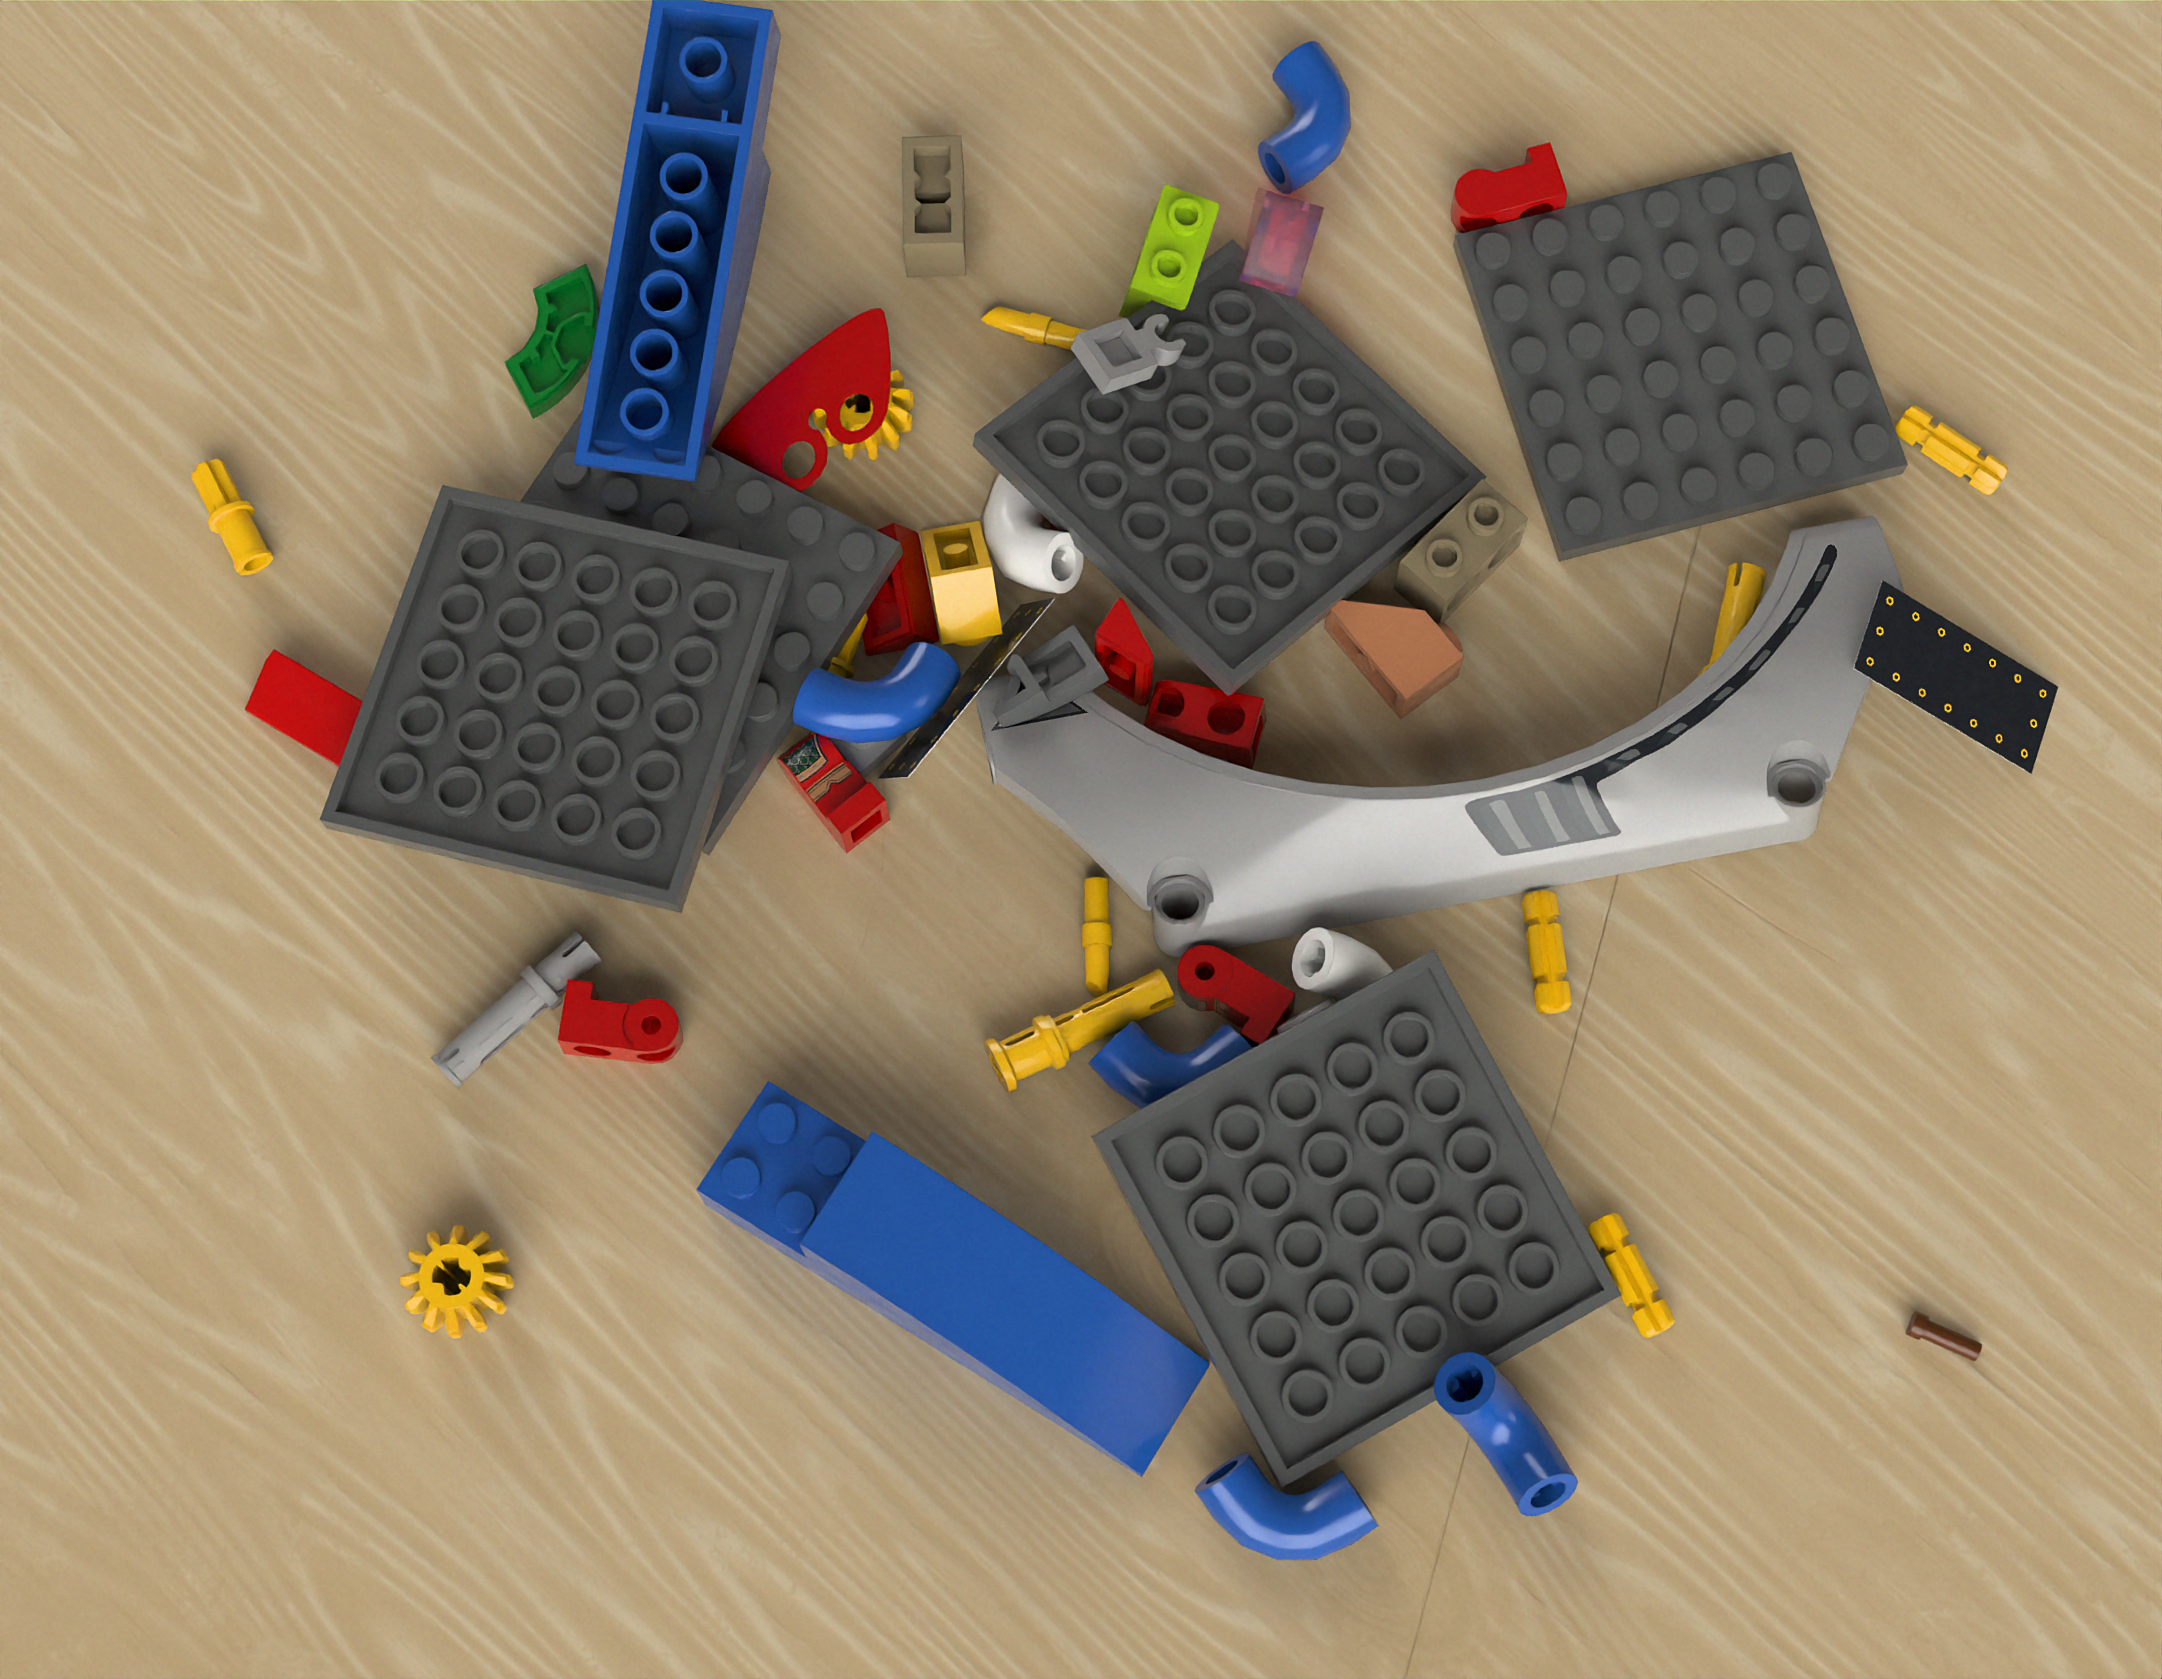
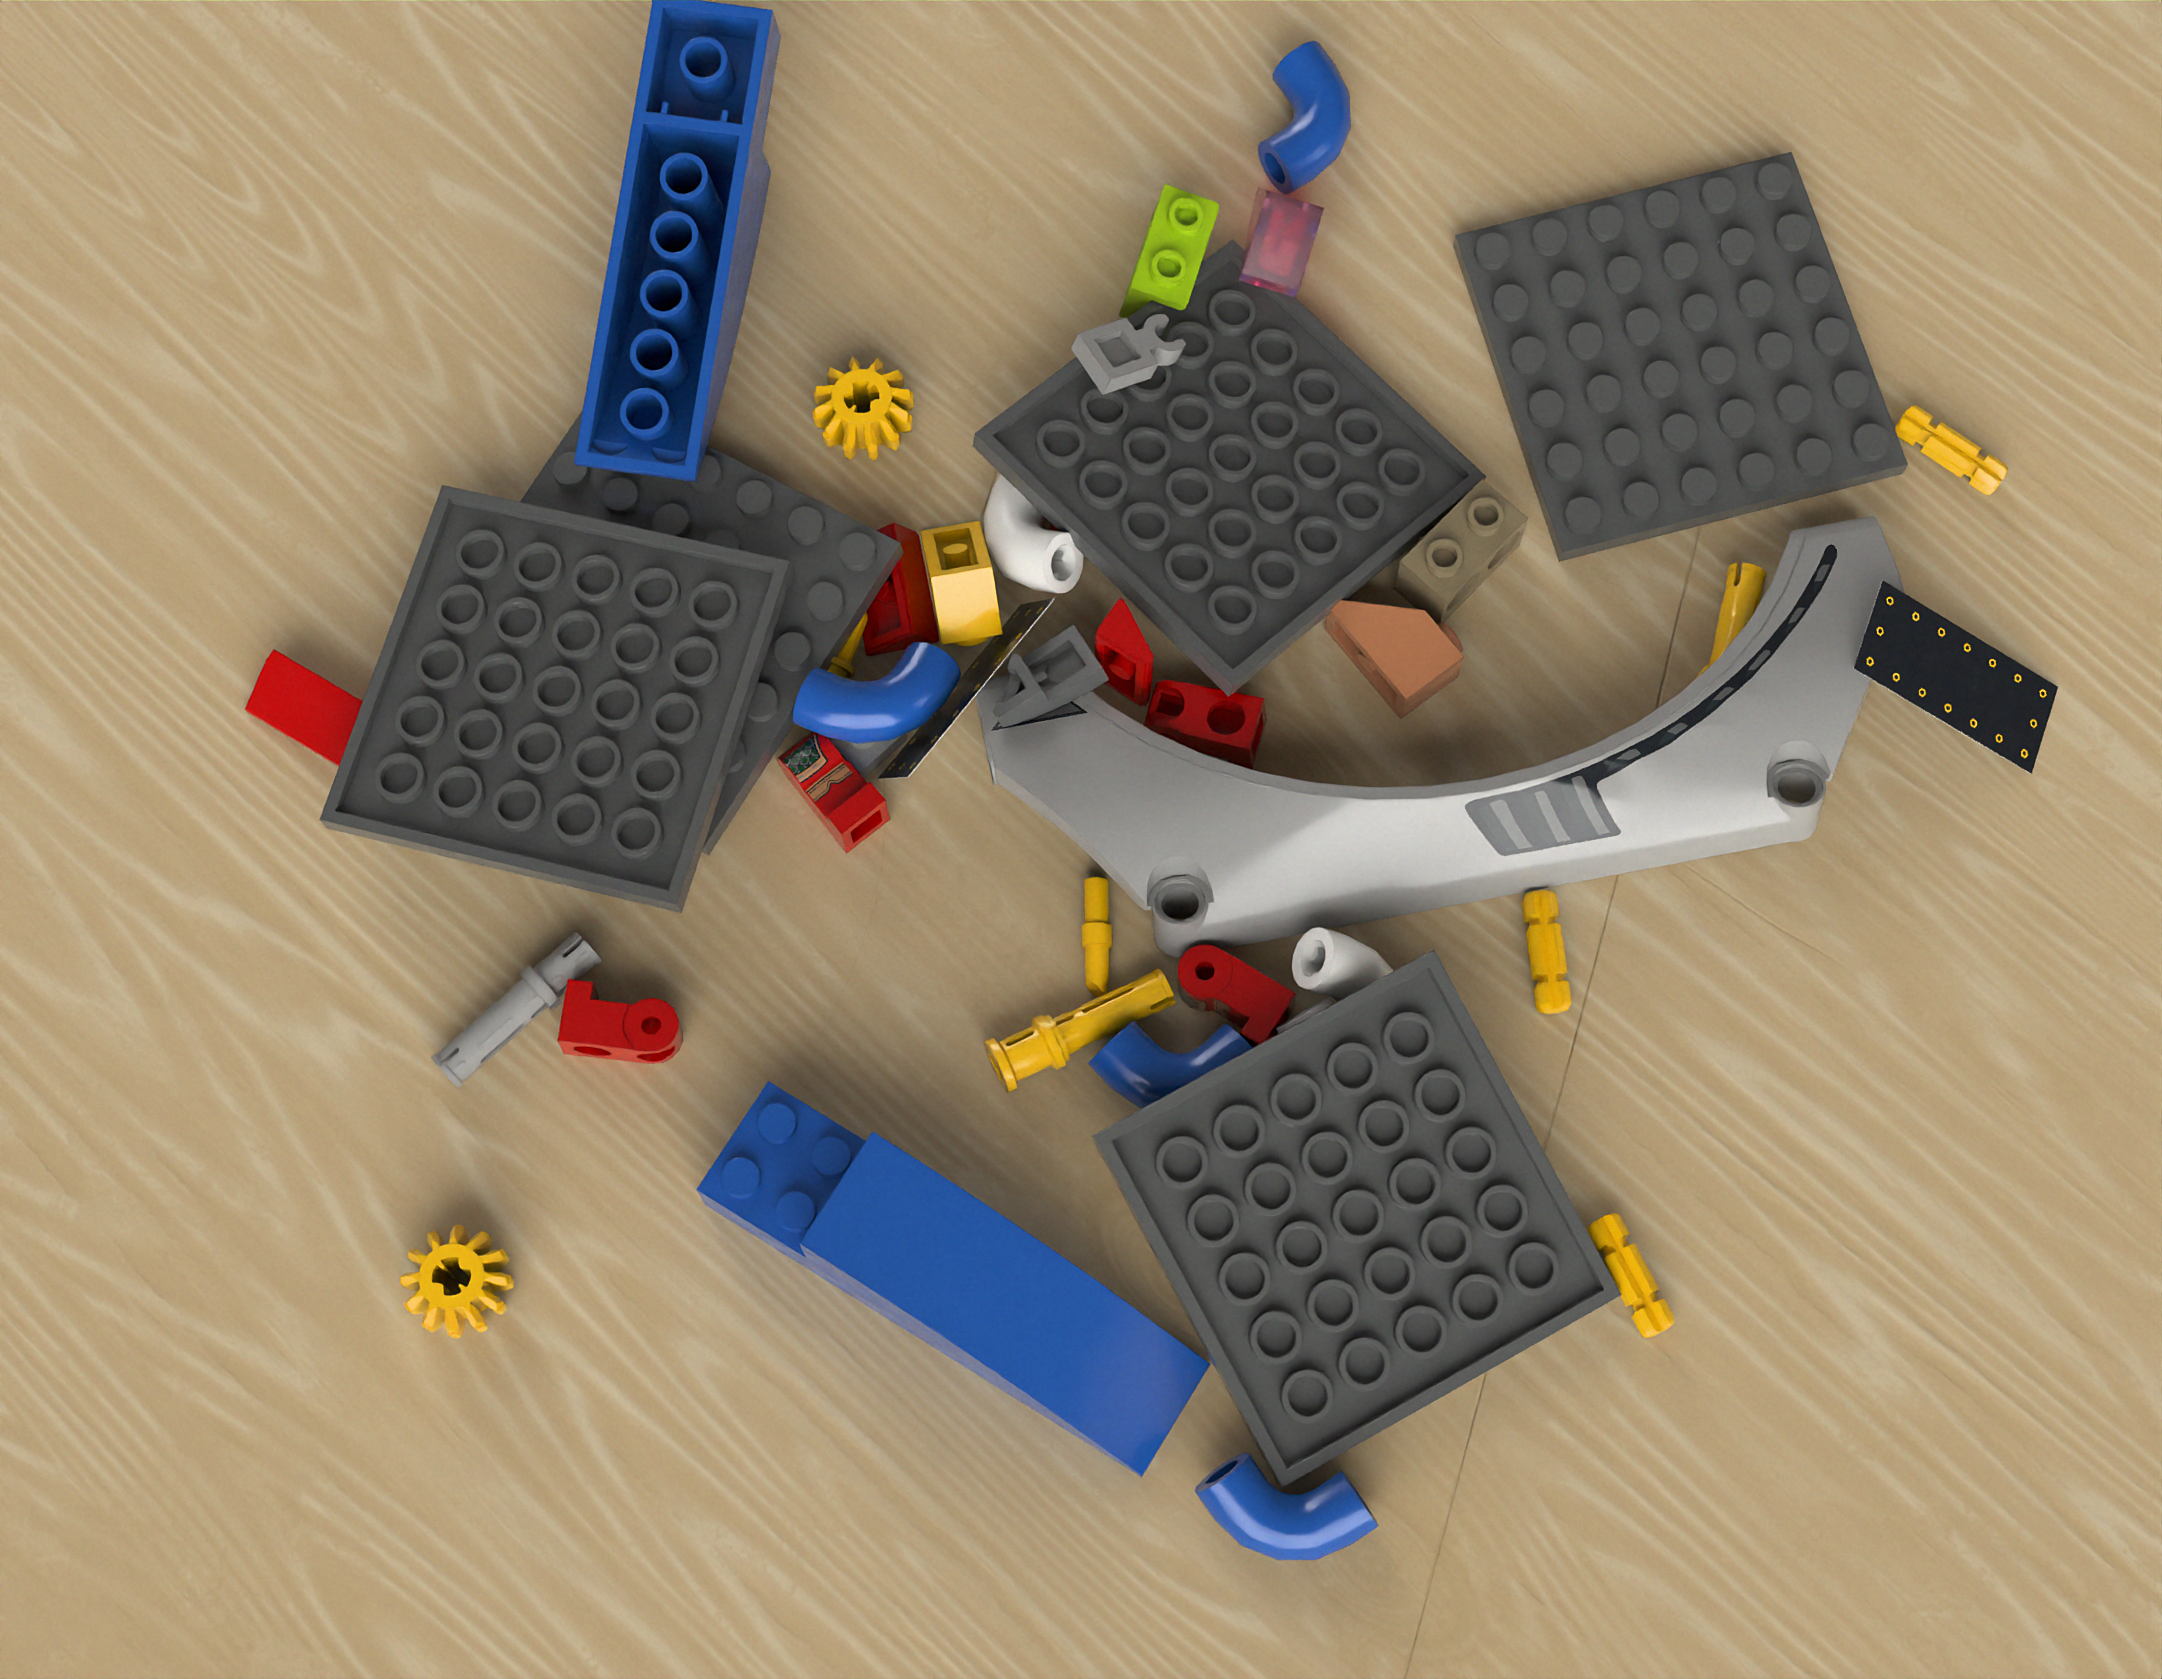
(231, 517): yellow axle -> none
(561, 342): green tile -> none
(839, 365): red piece -> none
(933, 206): dark tan brick -> none
(1033, 327): yellow piece -> none
(1502, 196): red leg -> none
(1505, 1432): blue cylinder -> none
(1922, 1327): reddish brown piece -> none

